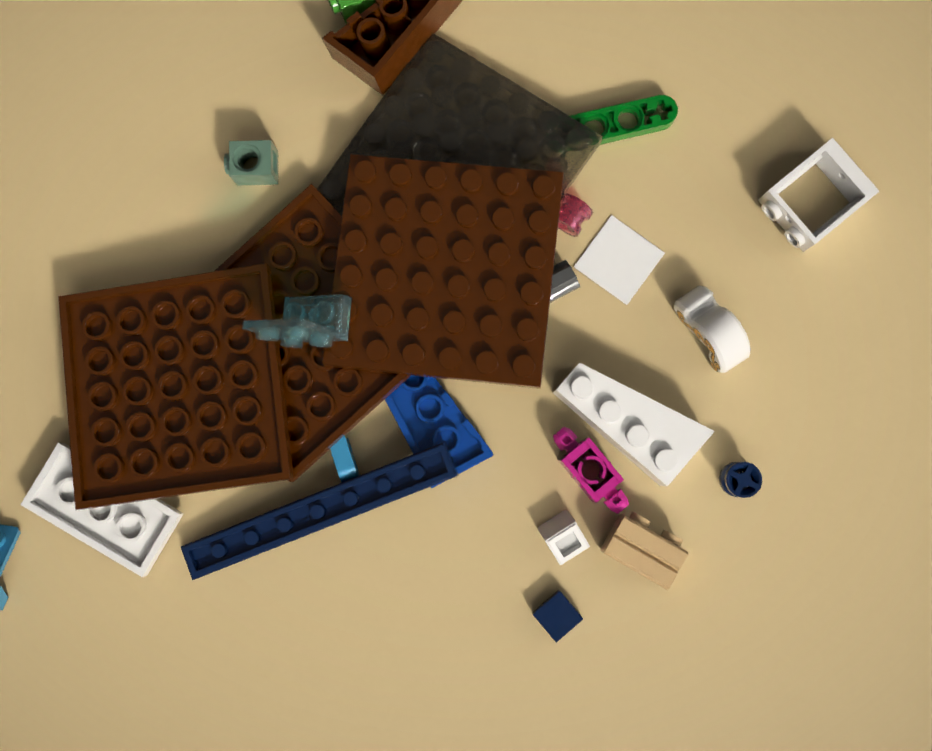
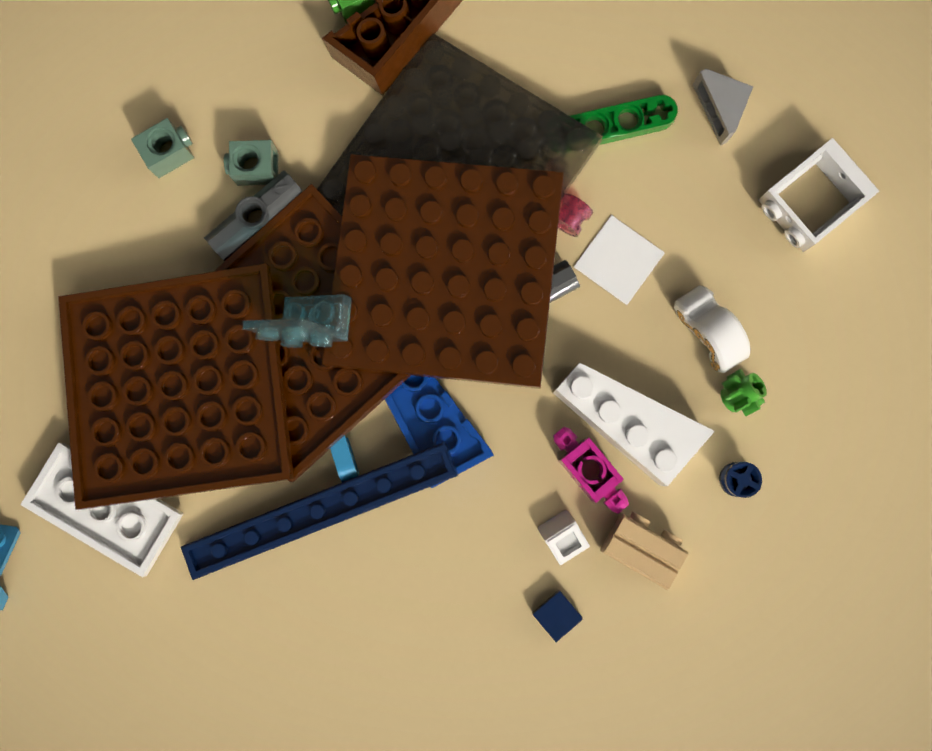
(151, 140): none -> sand green brick
(237, 230): none -> dark grey piece
(722, 101): none -> light grey slope
(743, 392): none -> bright green gear

